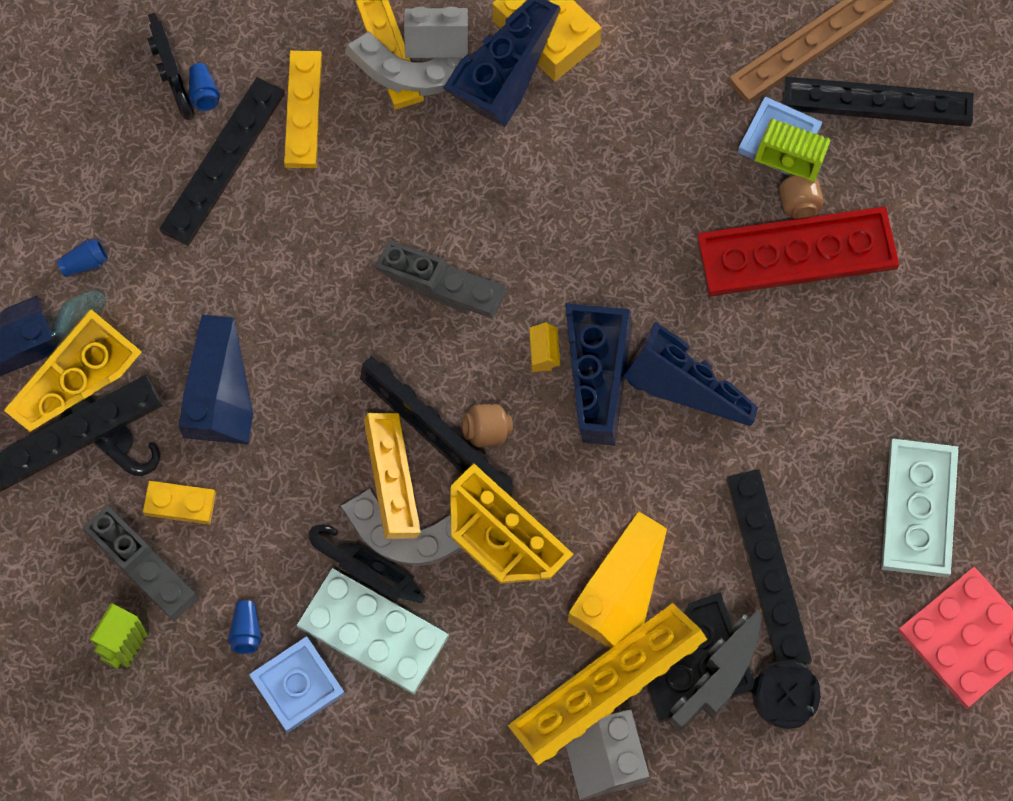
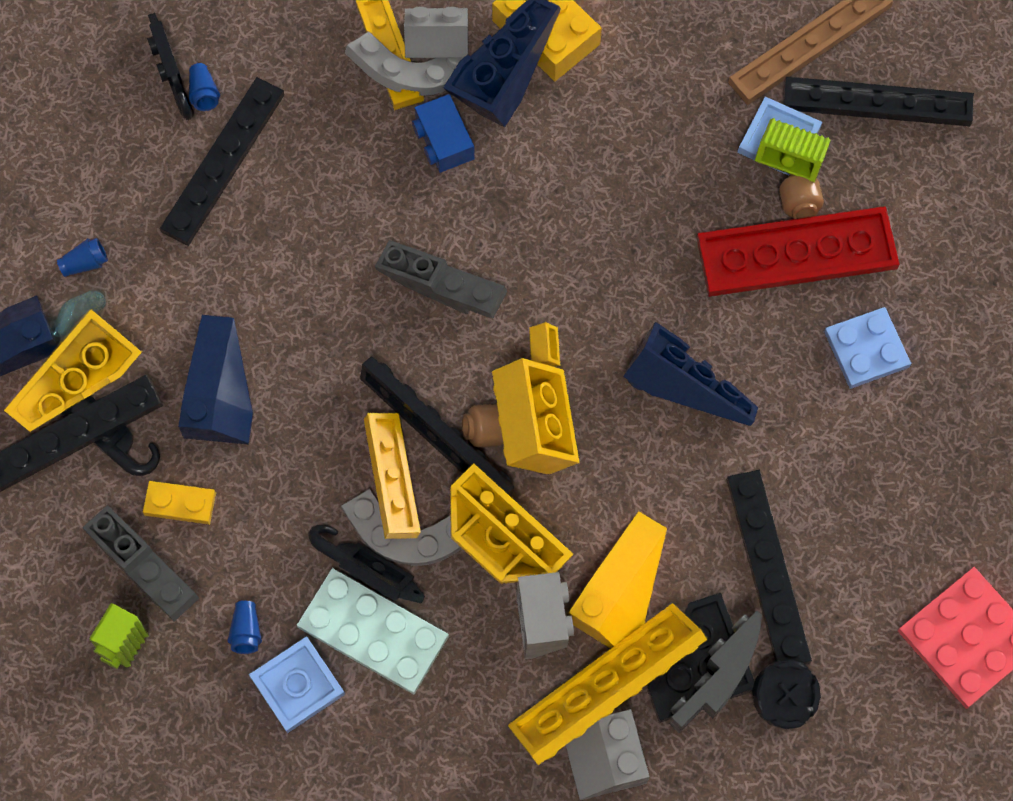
(303, 109): yellow plate -> none
(444, 133): none -> blue brick
(535, 416): none -> yellow brick
(543, 614): none -> light grey slope
(599, 359): dark blue wedge -> none
(867, 347): none -> light blue plate
(920, 508): light aqua plate -> none

